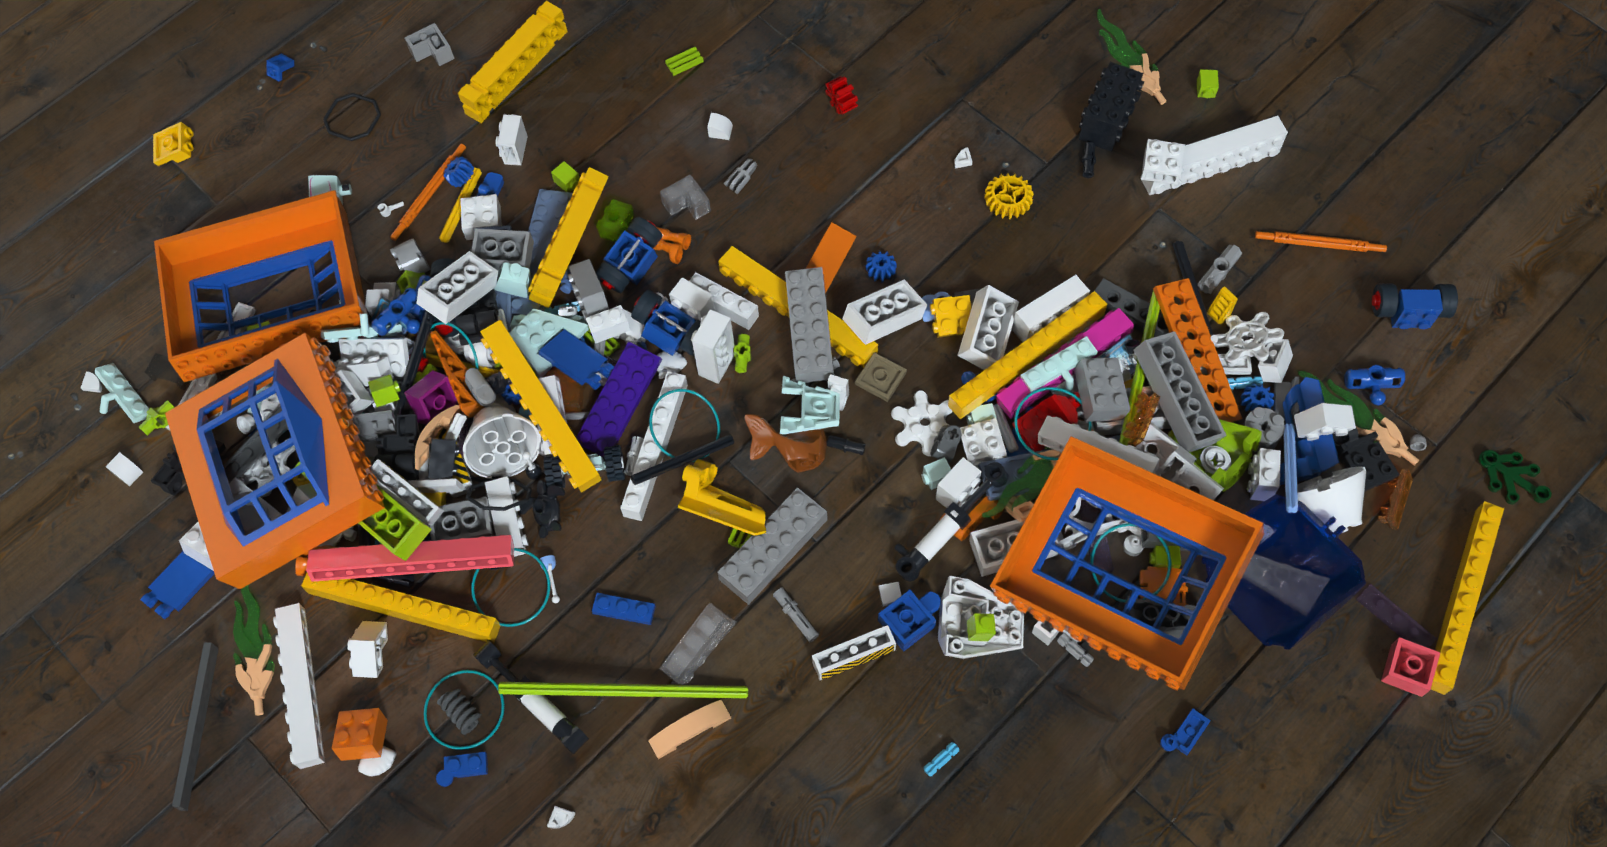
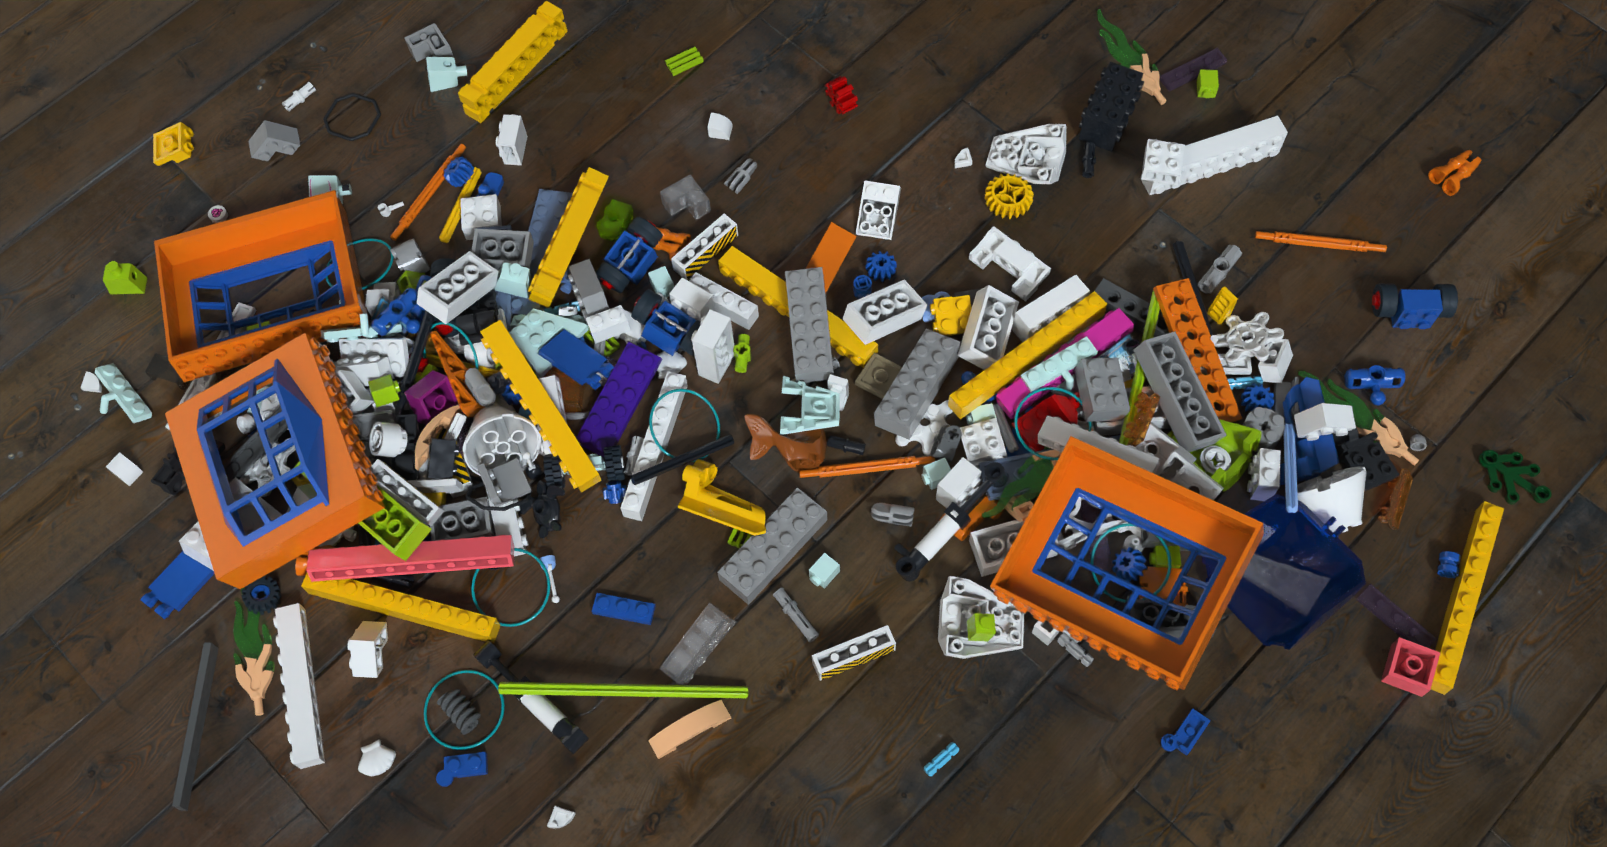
(124, 279): none -> lime torso
(156, 418): lime axle -> none
(217, 214): none -> white tile
(271, 591): none -> black bush
(272, 138): none -> light grey brick
(277, 65): blue bracket -> none
(298, 96): none -> white pin
(359, 734): orange brick -> none
(387, 439): none -> white piece
(388, 268): none -> teal piece
(443, 72): none -> light aqua torso
(504, 482): none -> light grey bracket
(565, 177): lime brick -> none
(614, 492): none -> blue gear
(661, 281): none -> light aqua brick
(705, 247): none -> white brick
(823, 571): none -> light aqua brick
(862, 286): none -> blue wheel
(866, 466): none -> orange axle
(878, 210): none -> white slope
(889, 593): white tile -> none
(893, 514): none -> light grey arm
(912, 617): blue brick -> none
(917, 384): none -> light grey brick
(1013, 259): none -> white bracket
(1030, 153): none -> white wedge
(1129, 564): none -> blue gear
(1191, 69): none -> clear purple tile
(1448, 566): none -> blue wheel
(1461, 165): none -> orange piece

